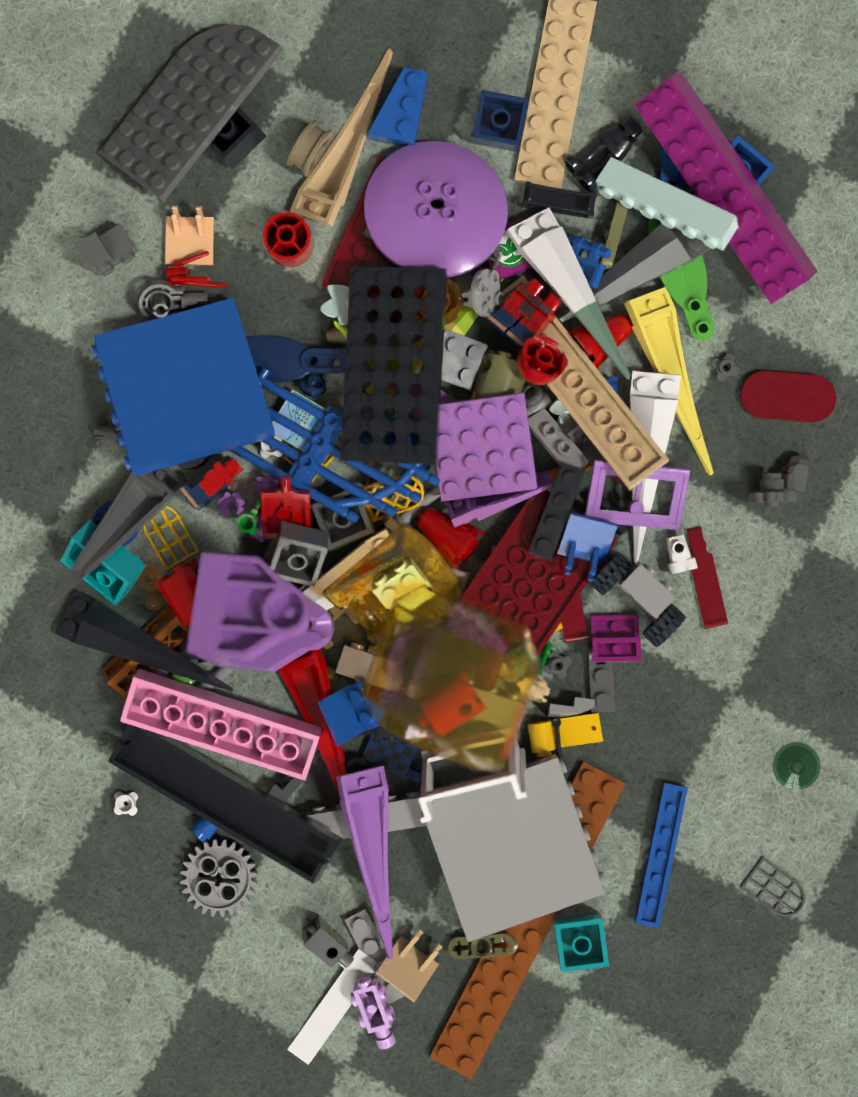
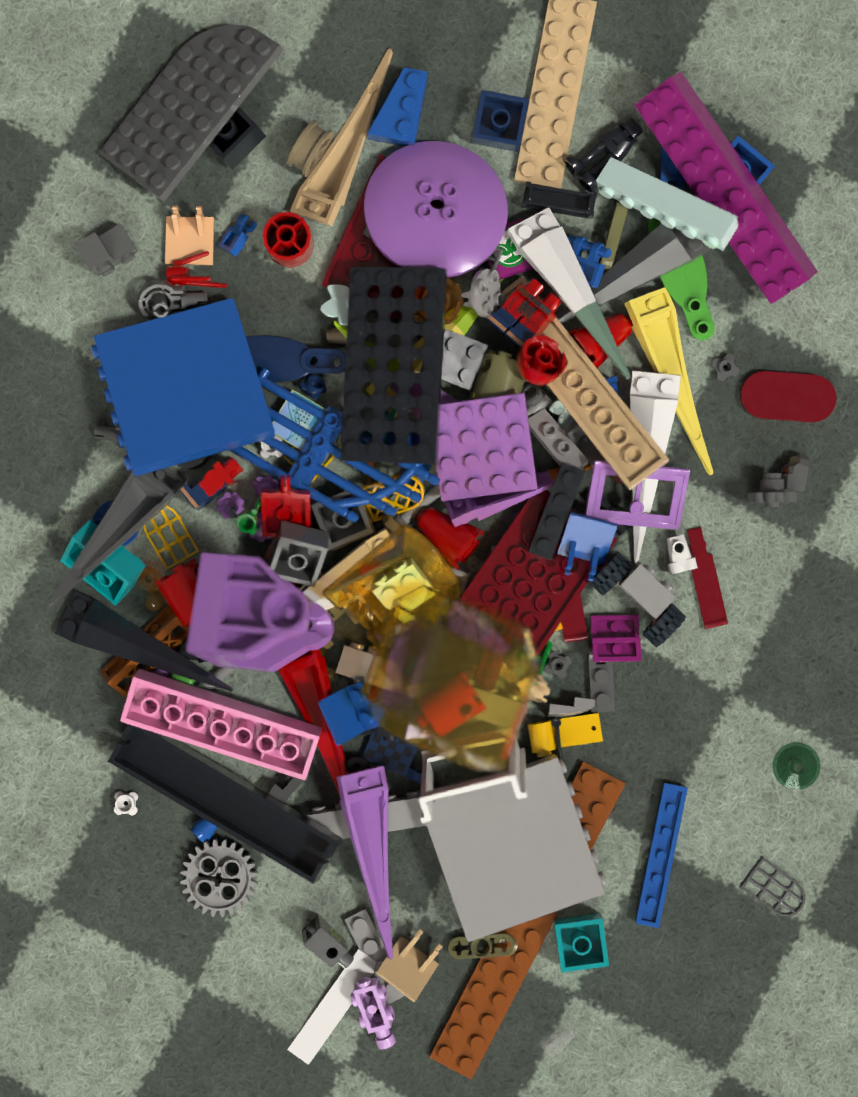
(235, 238): none -> blue plate

